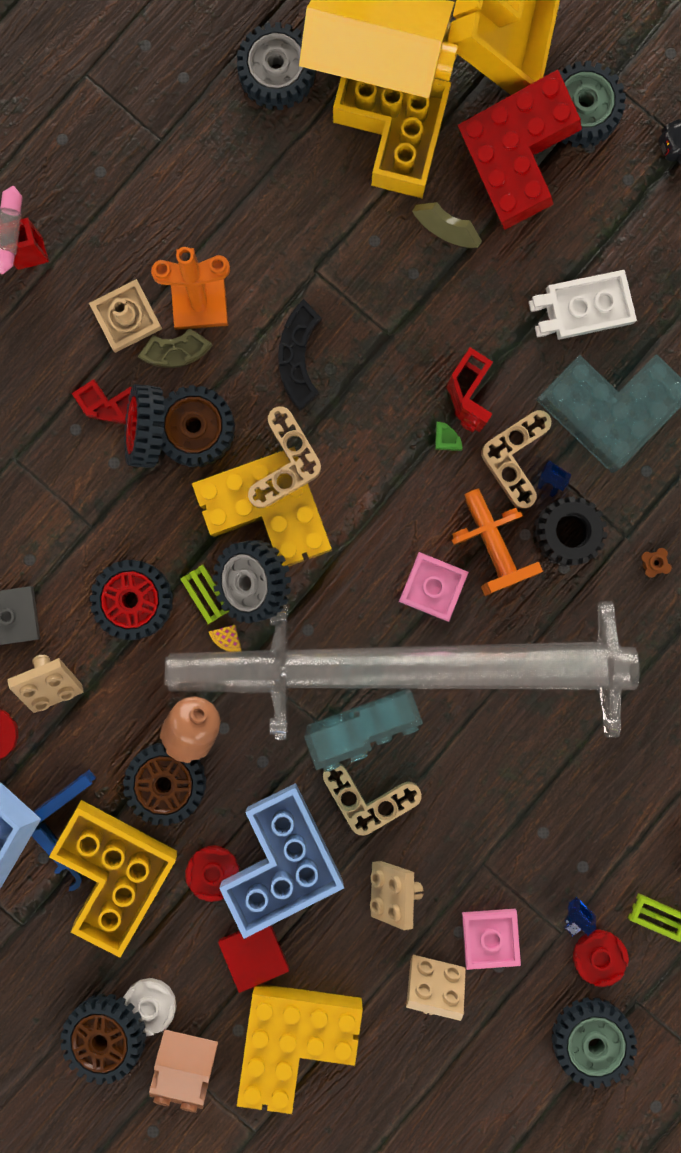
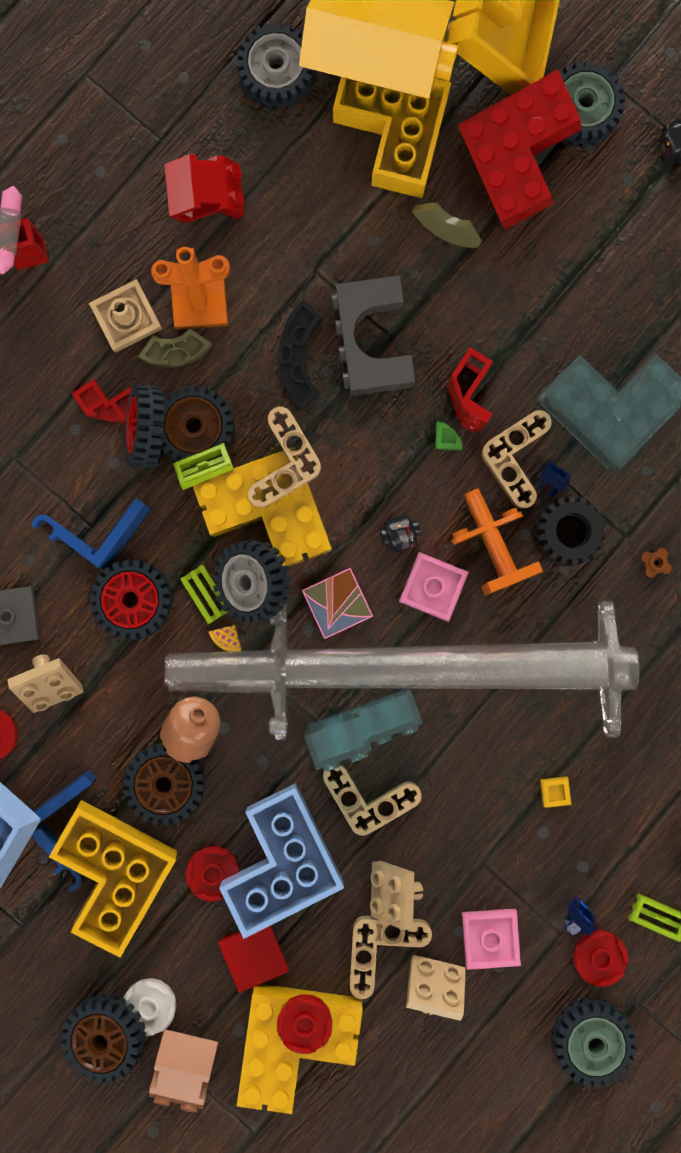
(112, 545): none -> blue hinge
(203, 188): none -> red piece
(204, 469): none -> lime tile
(304, 1024): none -> red tile
(337, 603): none -> tile
(354, 303): none -> dark grey arch
(378, 937): none -> tan beam
(400, 533): none -> black head
(555, 792): none -> yellow tile
(585, 305): white tile -> none

